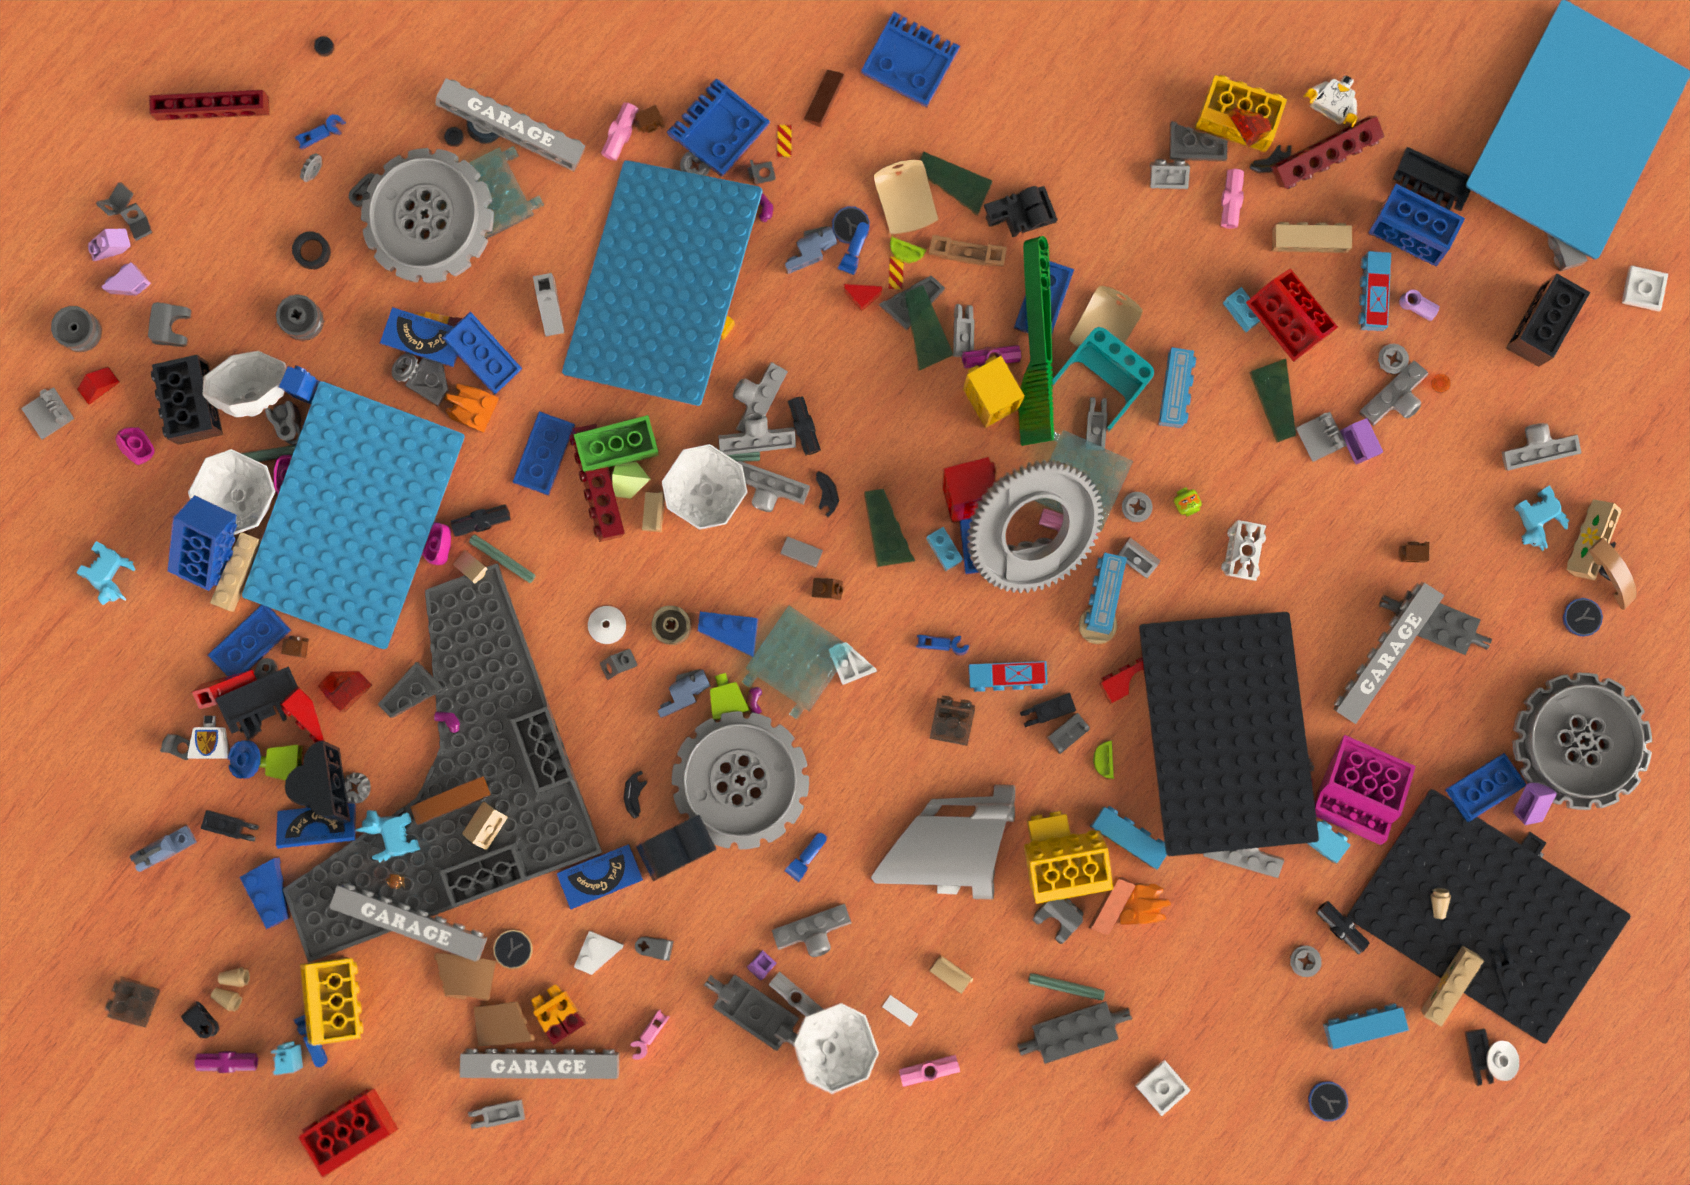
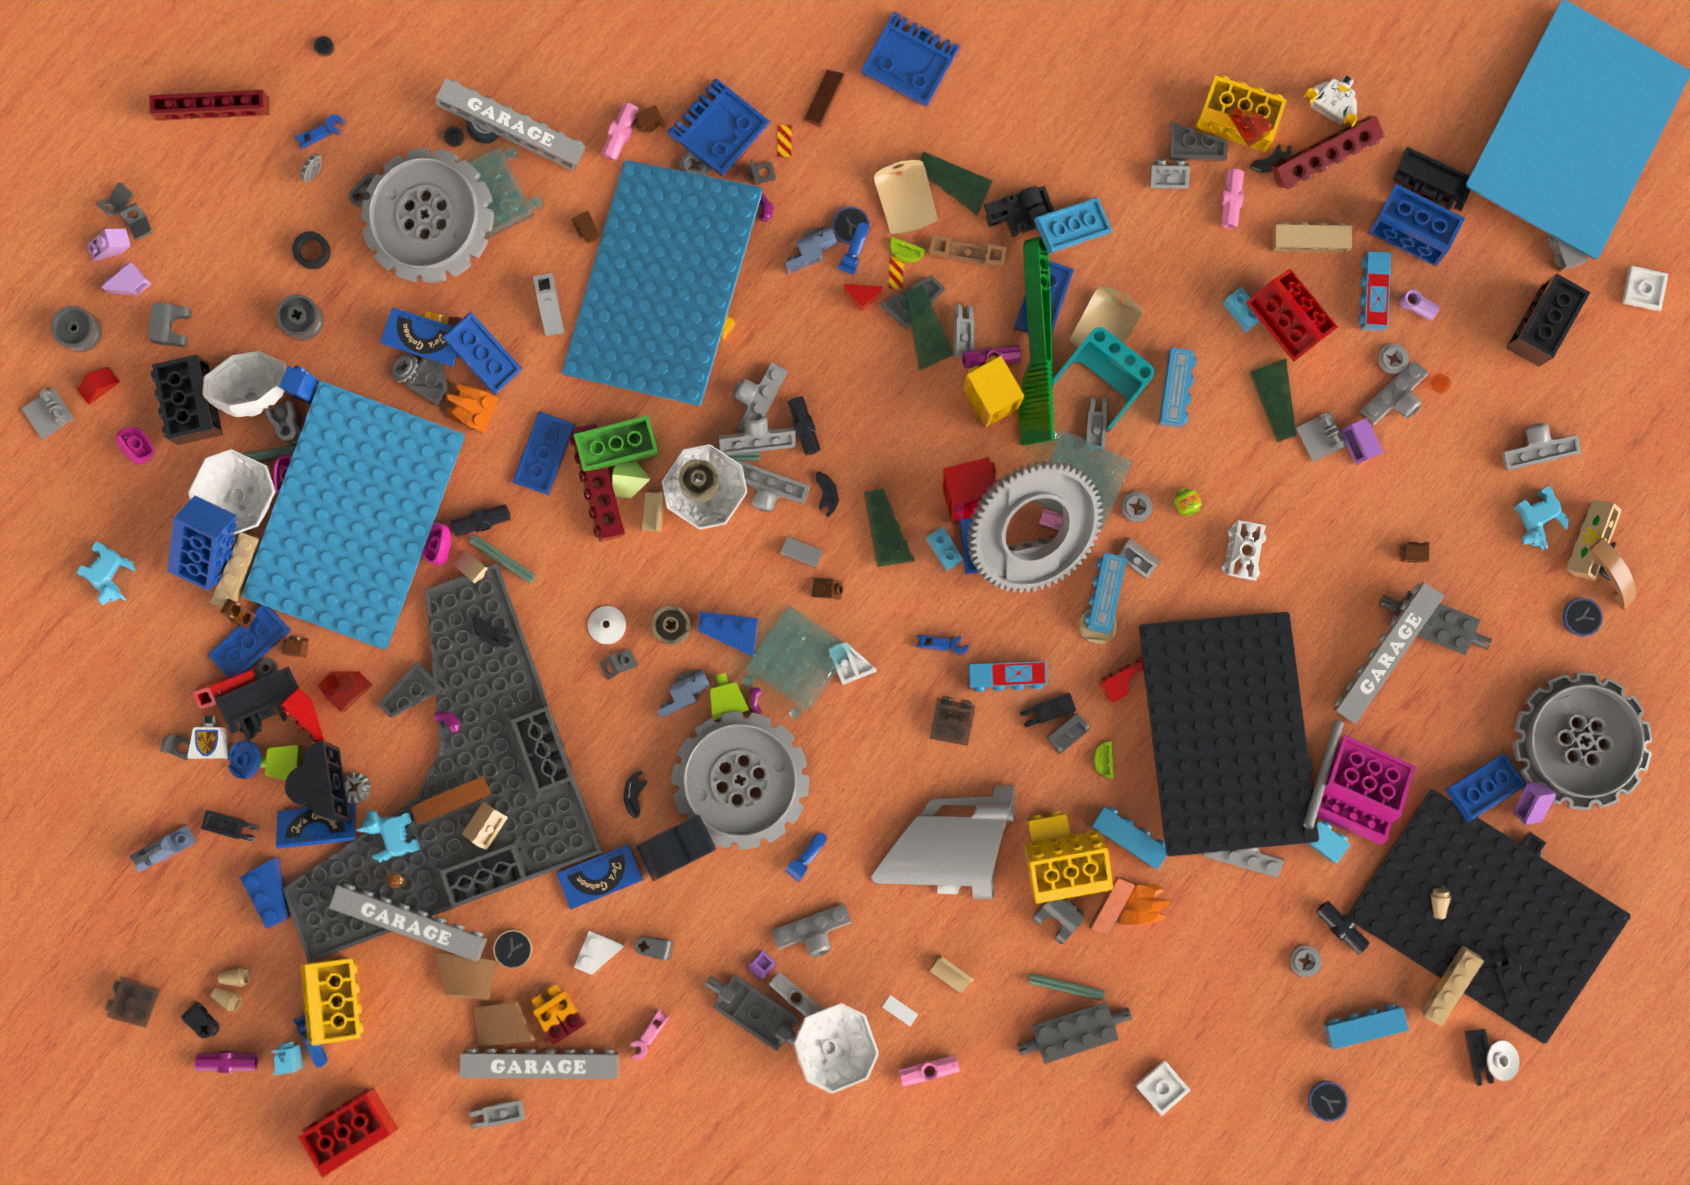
(236, 612): none -> reddish brown leg
(490, 635): none -> black piece
(586, 227): none -> reddish brown brick
(699, 470): none -> dark tan brick
(1073, 225): none -> dark azure tile
(1323, 774): none -> light grey piece

